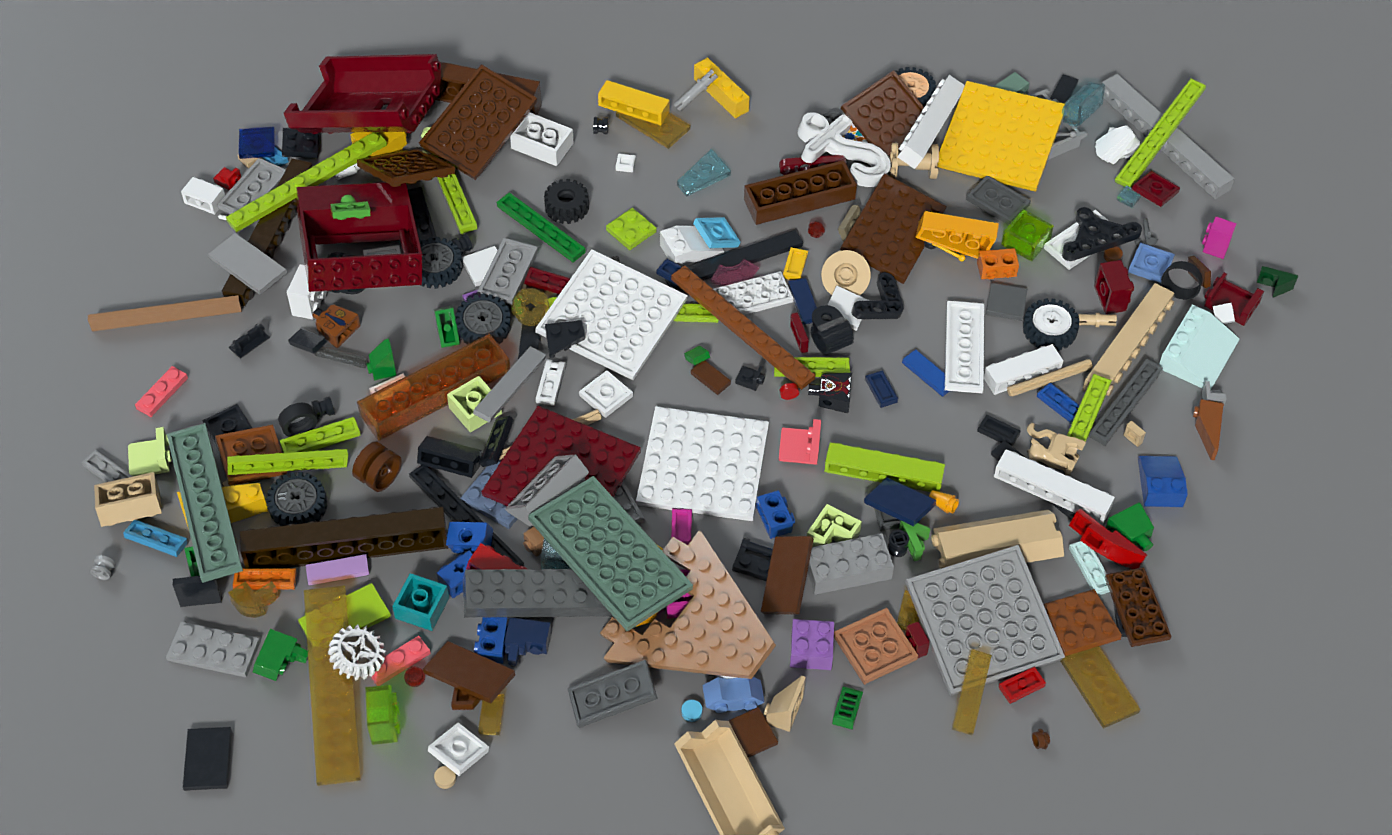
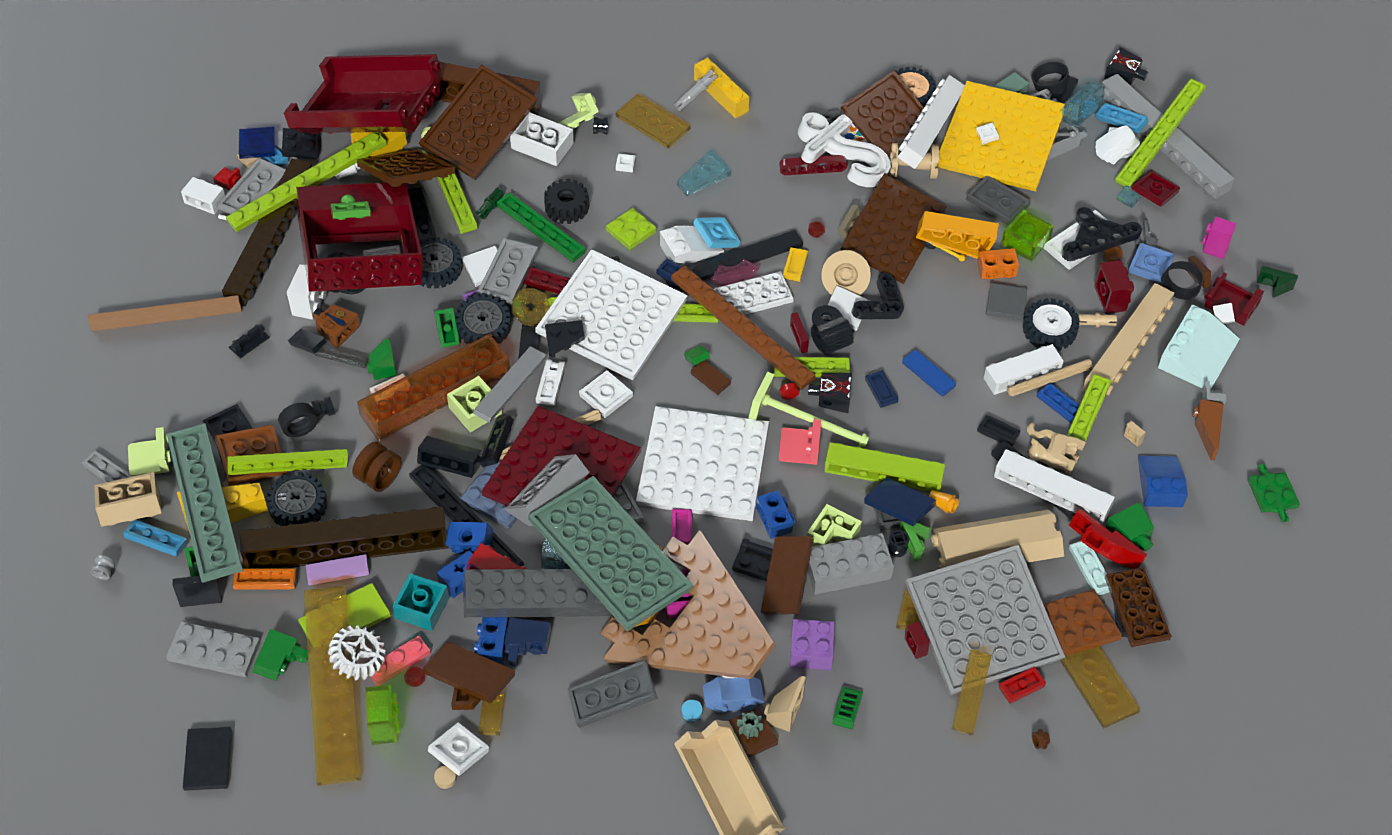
(161, 391): coral plate -> none
(247, 263): light grey tile -> none
(252, 603): clear yellow brick -> none
(321, 436): lime plate -> none
(463, 243): black wheel -> none
(490, 203): none -> dark green axle
(533, 541): medium nougat brick -> none
(586, 109): none -> yellowish green bracket
(633, 102): yellow brick -> none
(749, 724): none -> sand green gear
(750, 378): black bracket -> none
(763, 398): none -> yellowish green tile
(800, 192): reddish brown brick -> none
(803, 299): dark blue tile -> none
(875, 646): nougat plate -> none
(964, 347): white plate -> none
(987, 133): none -> white tile
(1049, 68): none -> black tyre
(1121, 117): none -> dark azure plate
(1125, 402): dark grey plate -> none
(1126, 66): none -> black torso
(1273, 492): none -> green plate

